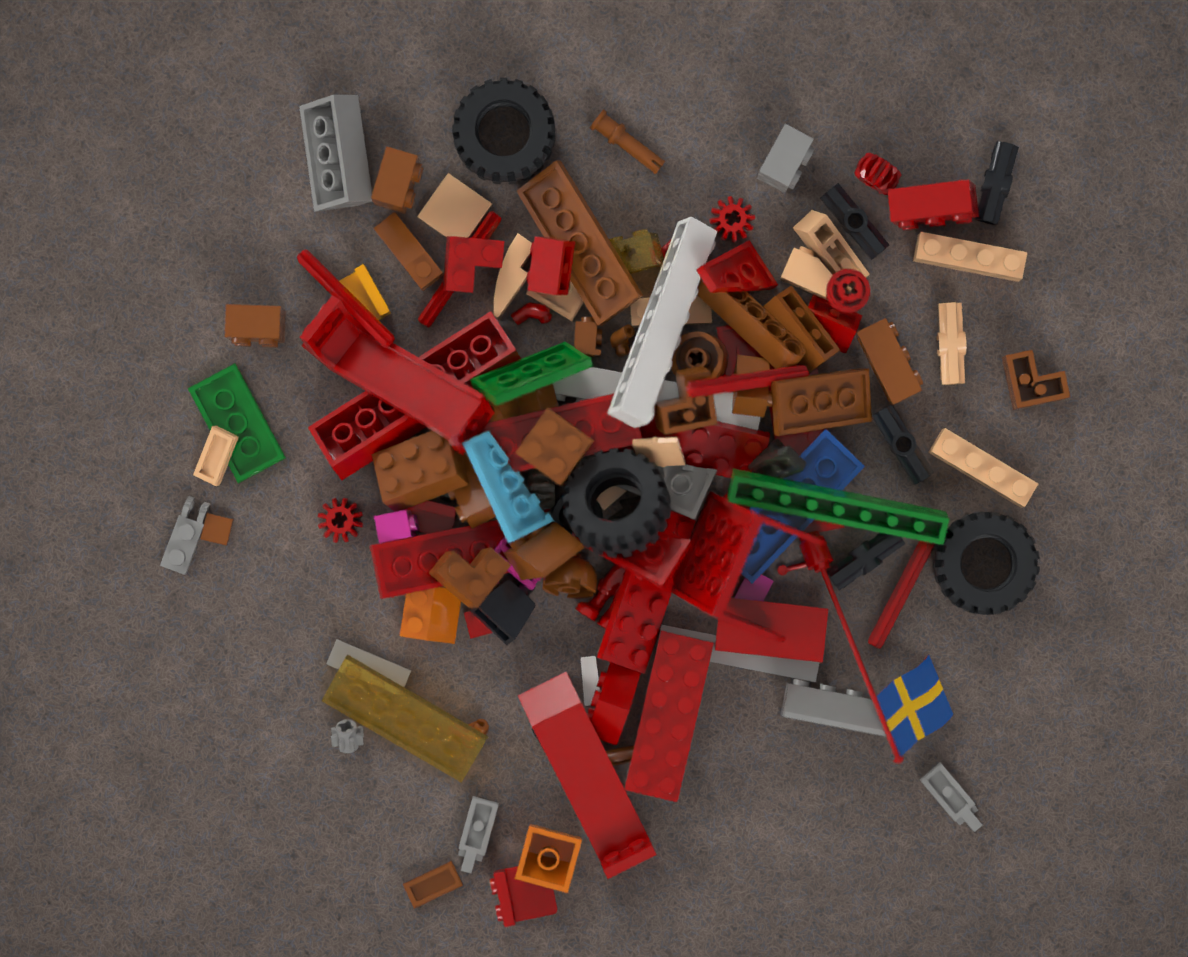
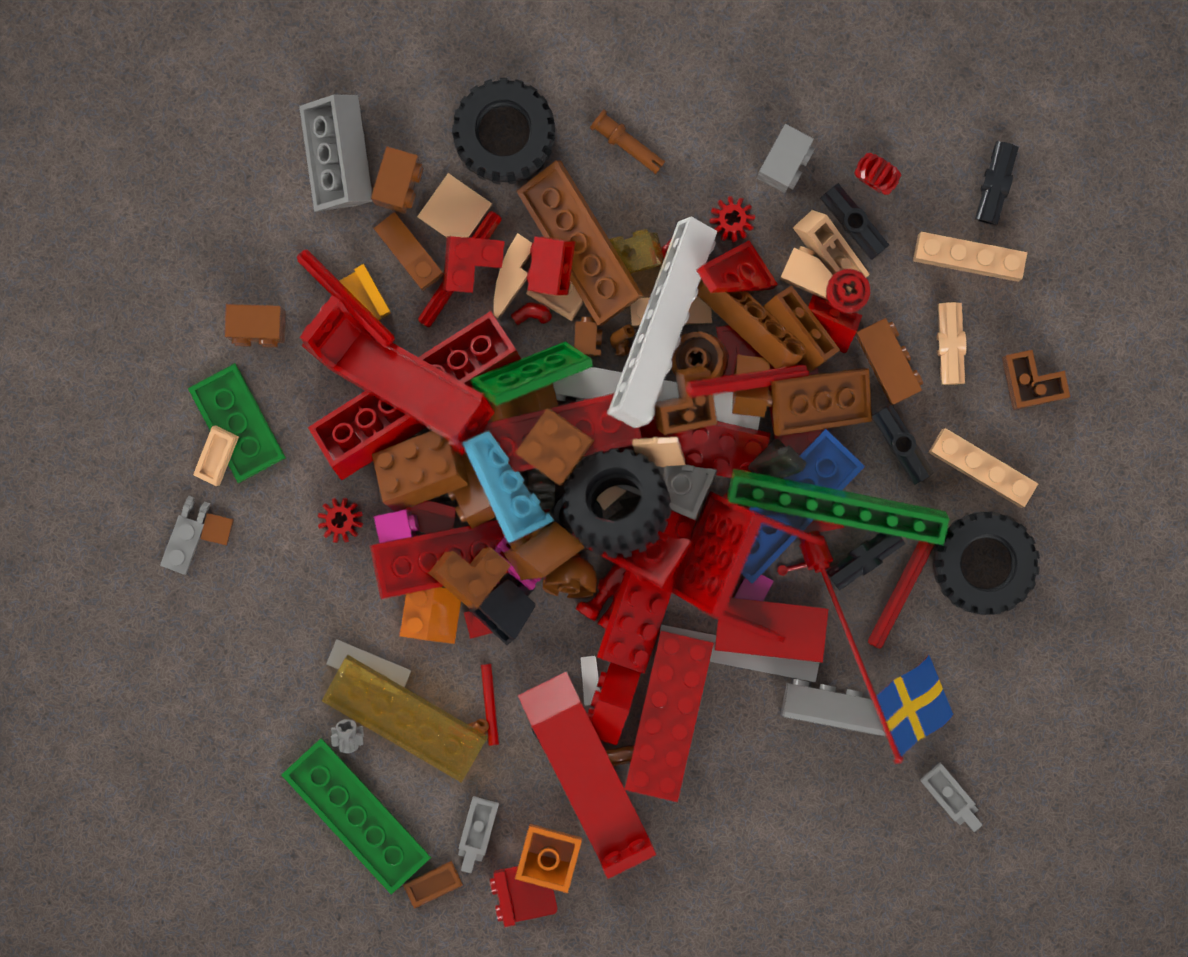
(356, 816): none -> green plate
(489, 702): none -> red bar
(933, 204): red brick -> none

